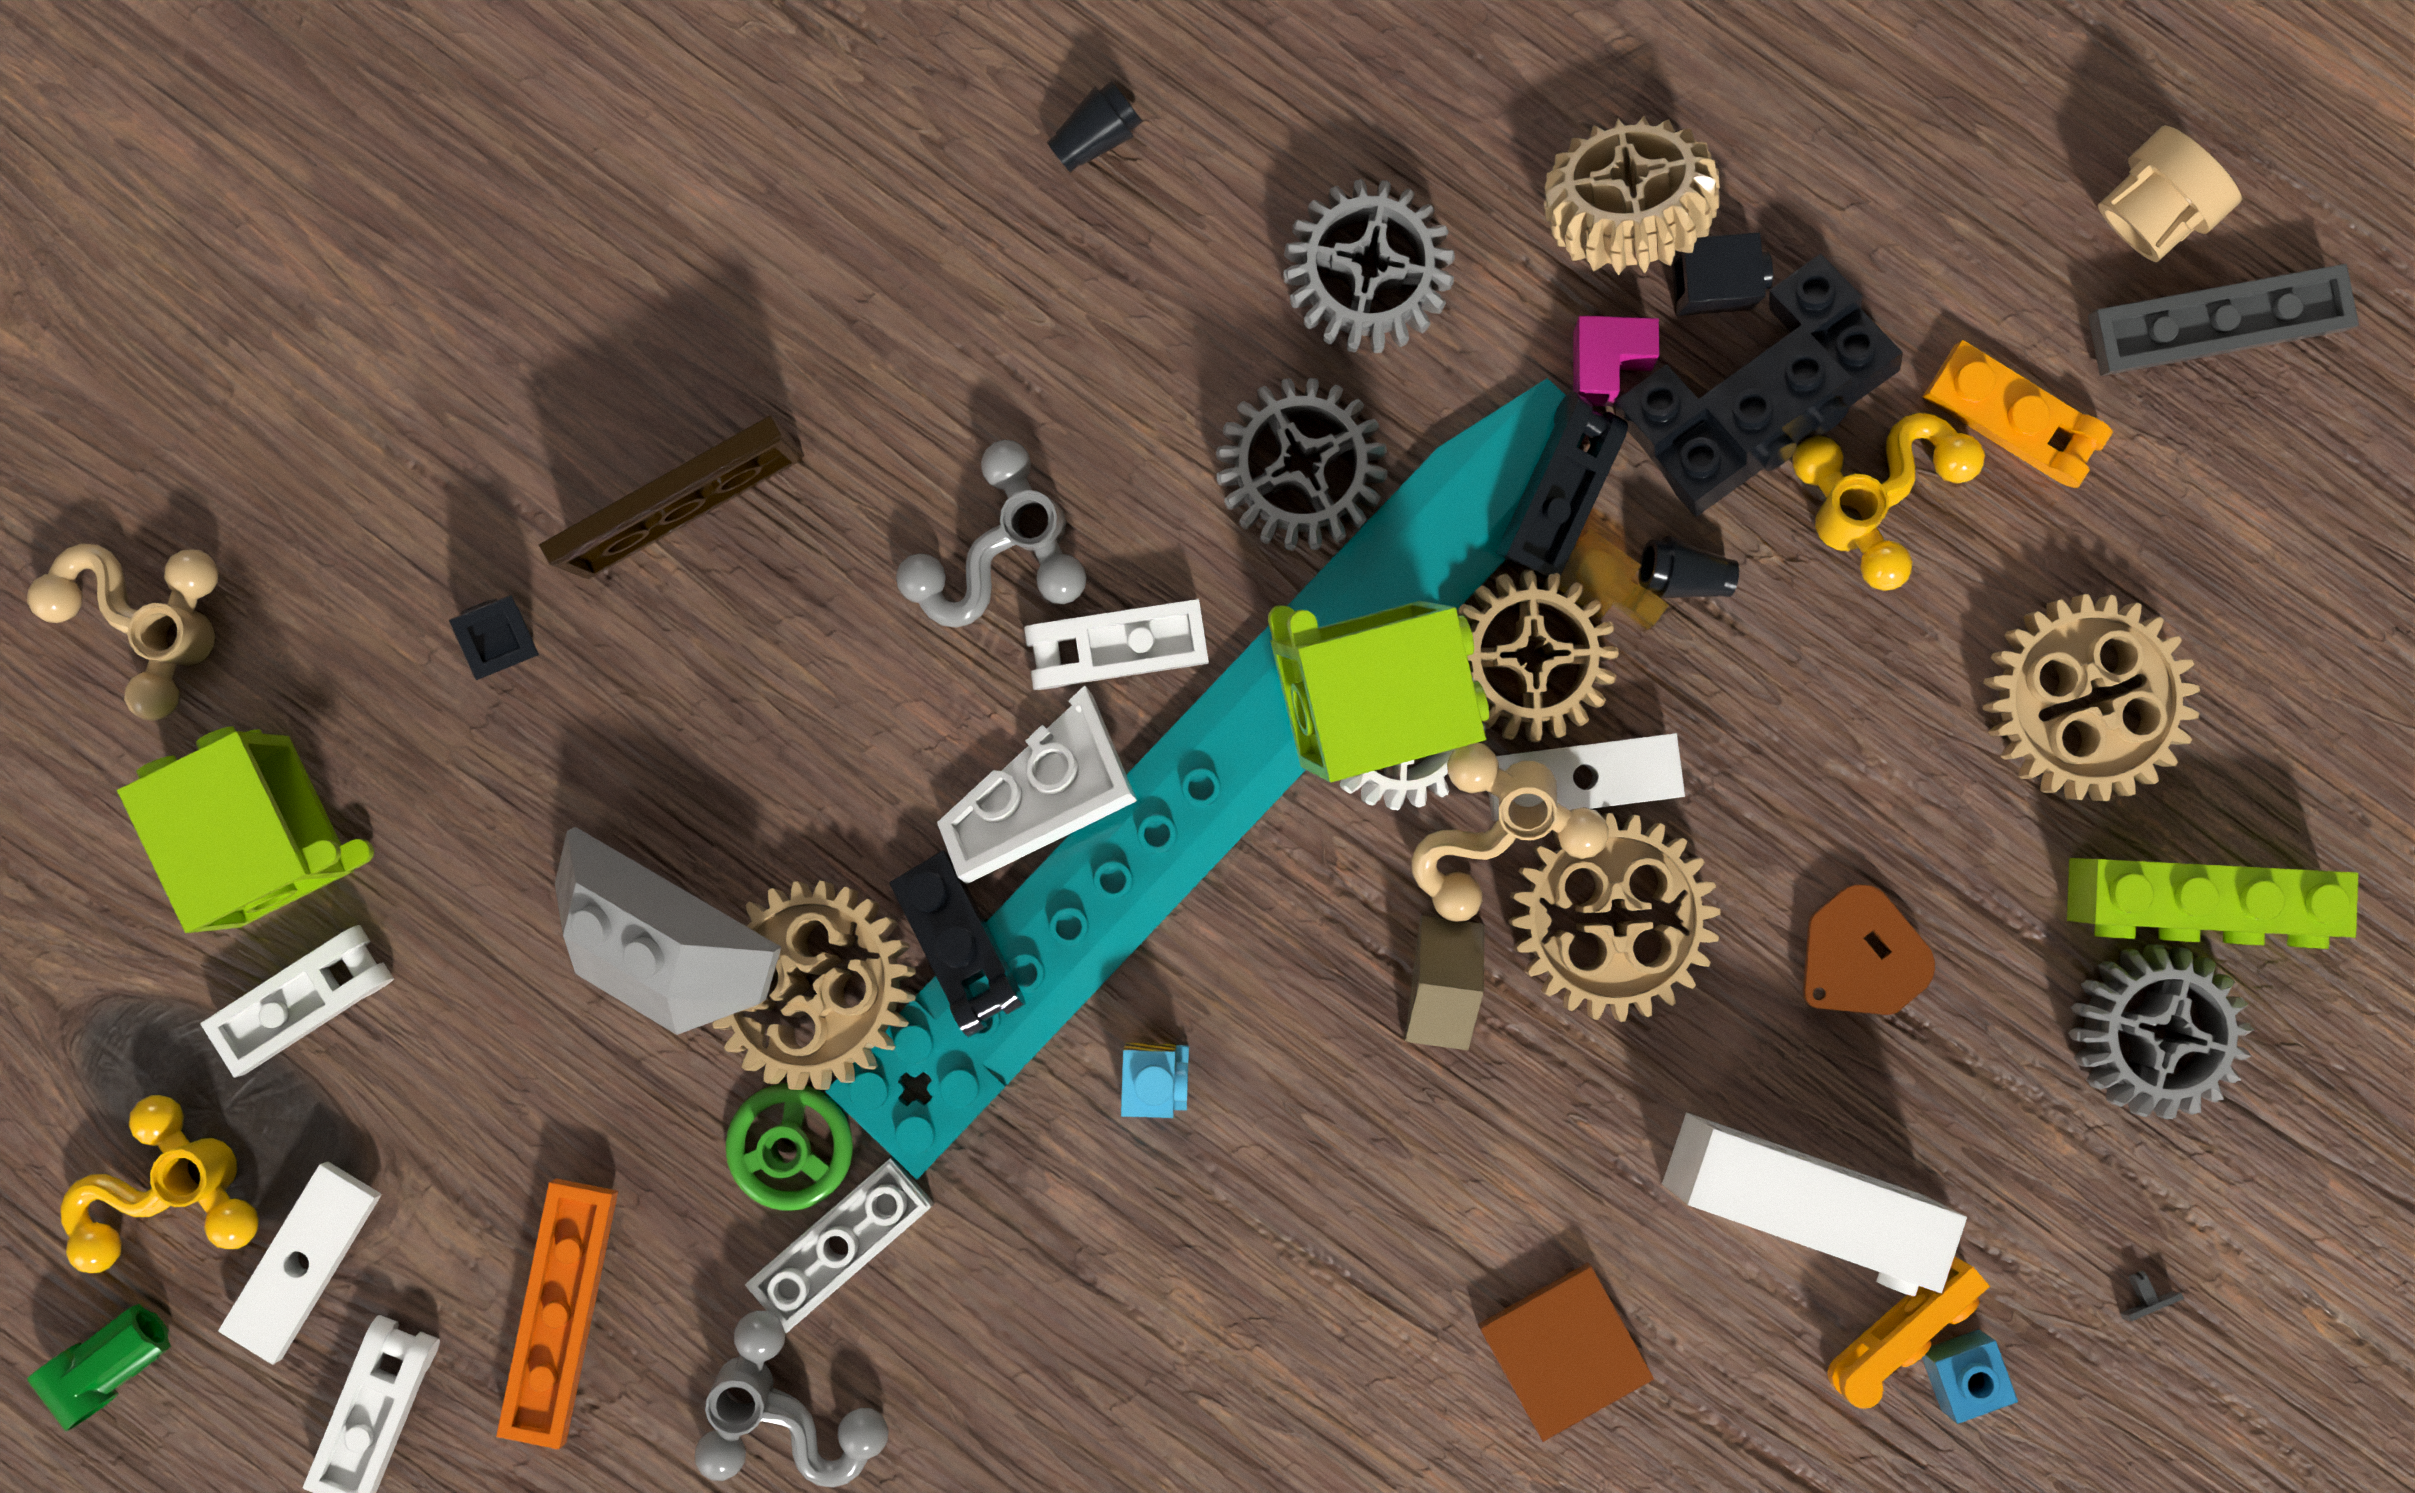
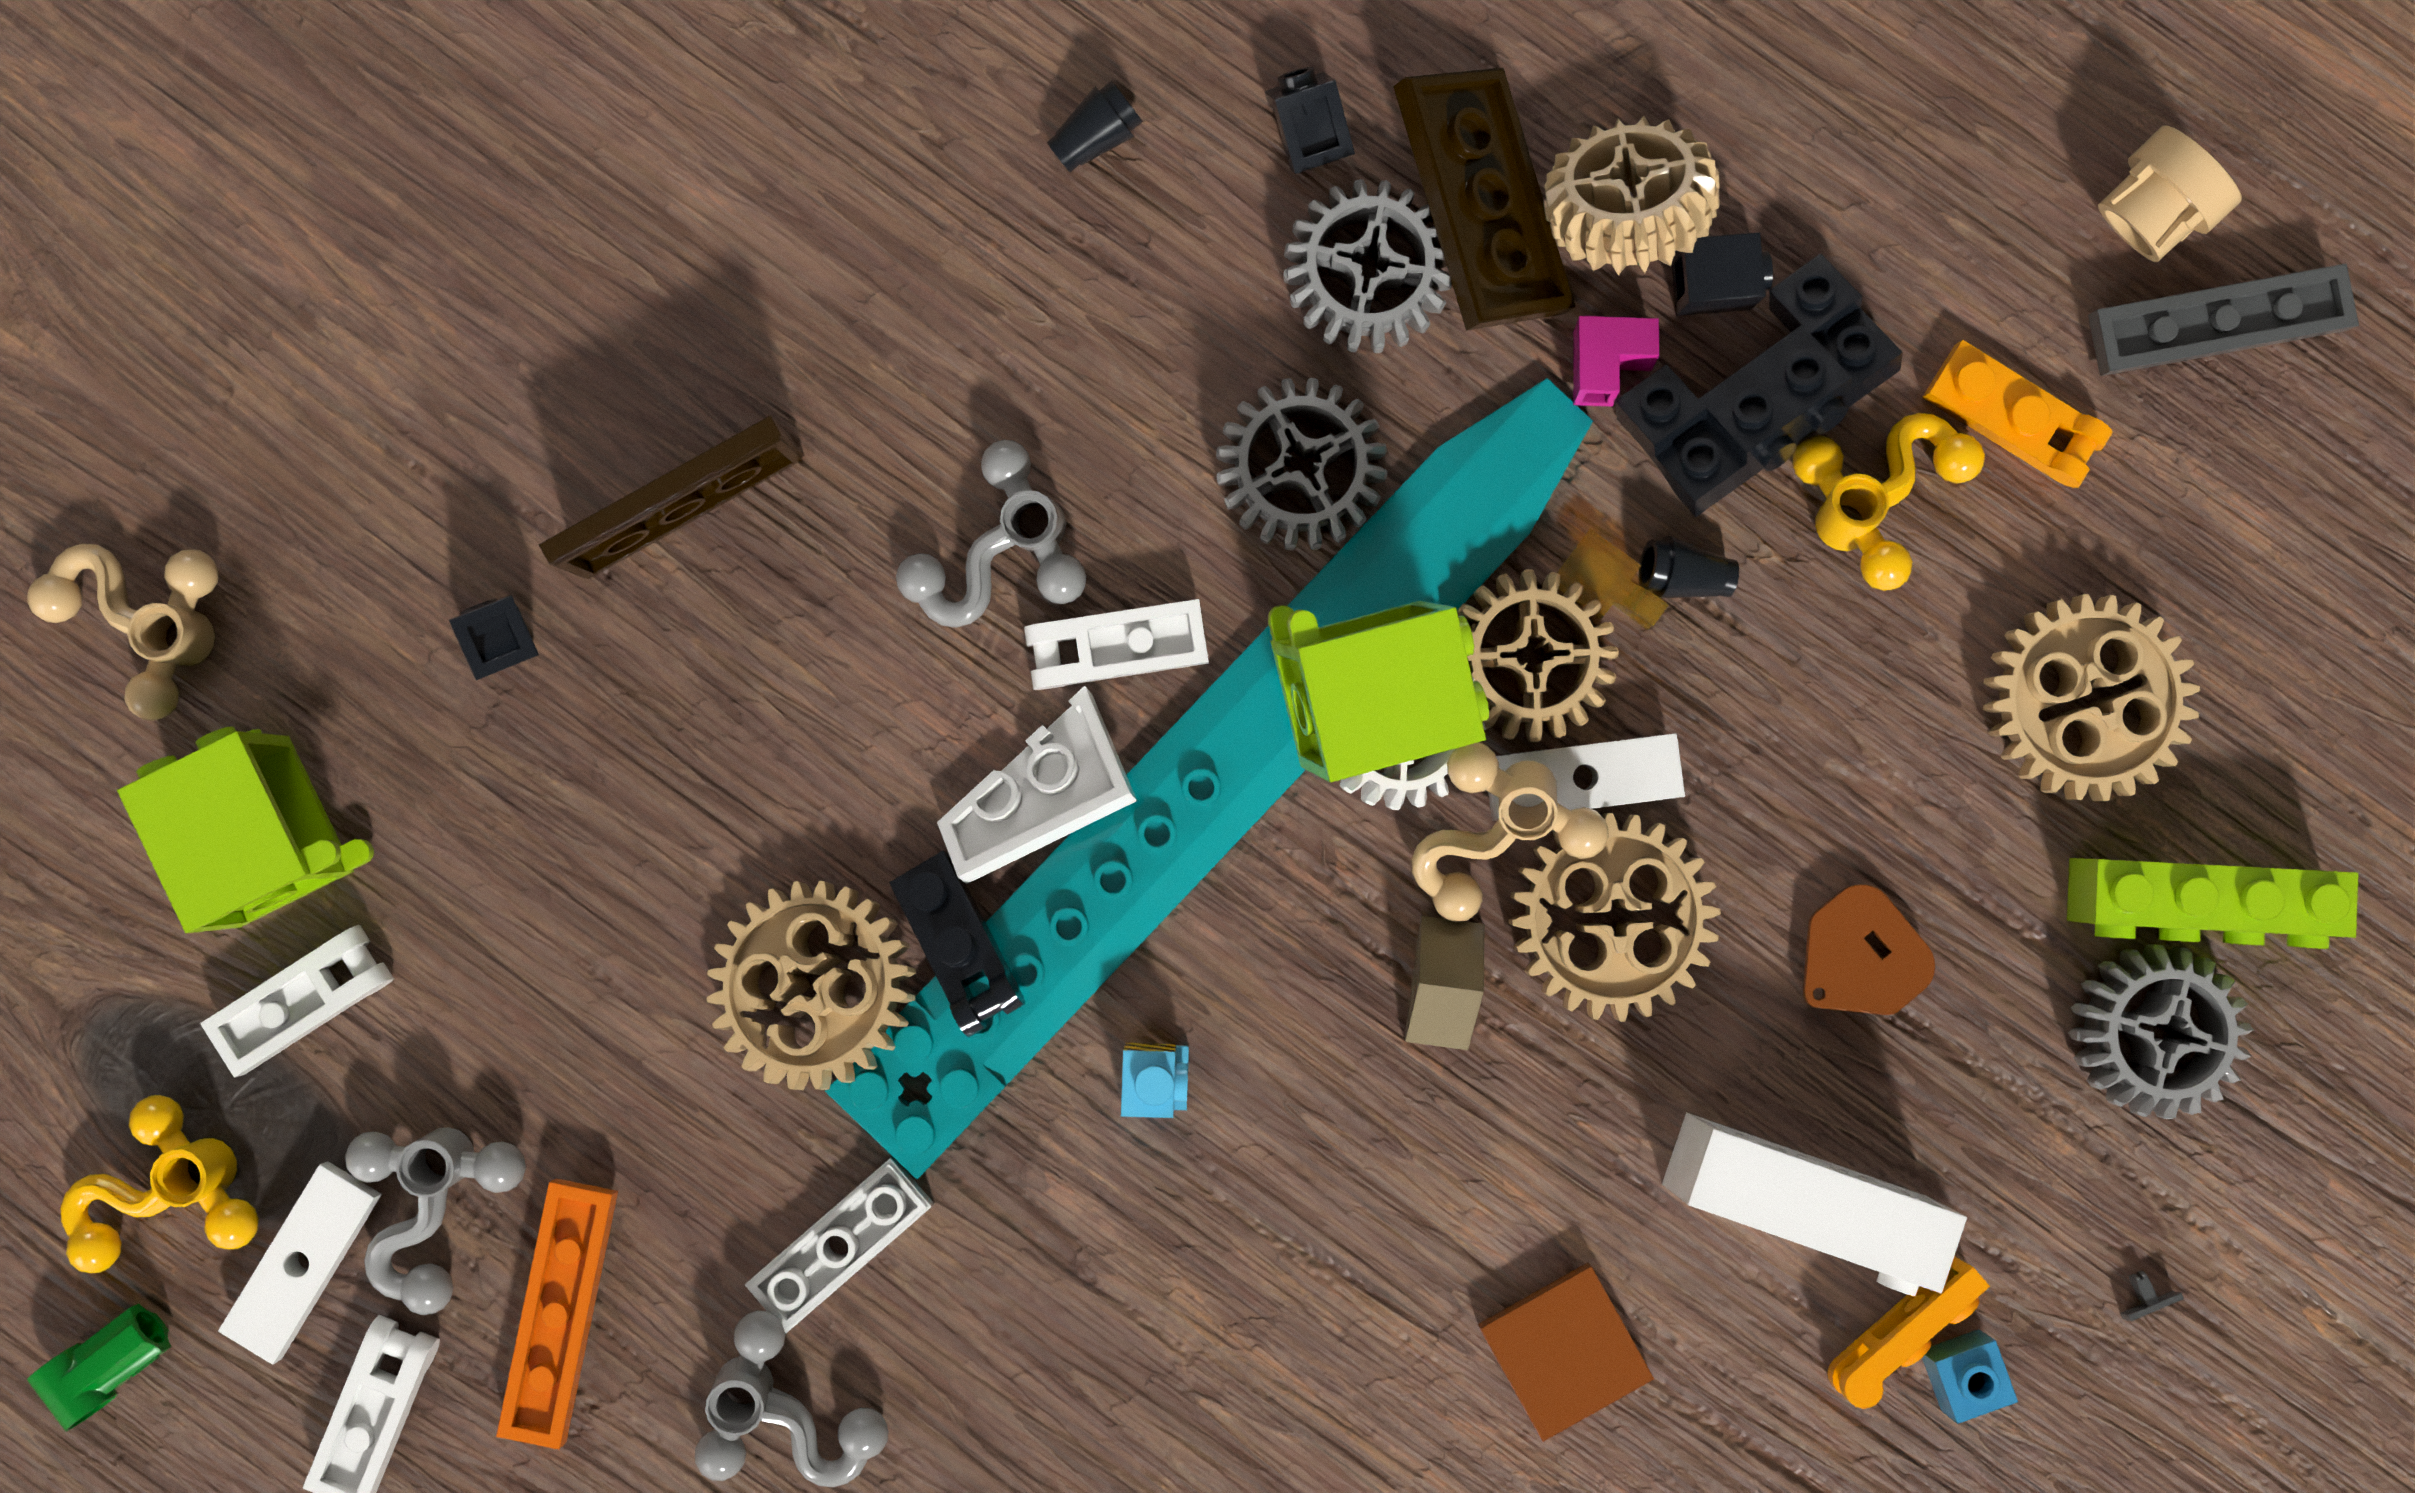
(375, 1156): none -> light grey piece
(656, 941): light grey wedge -> none
(773, 1163): bright green piece -> none
(1310, 119): none -> black bracket
(1484, 197): none -> dark brown tile
(1563, 487): black plate -> none

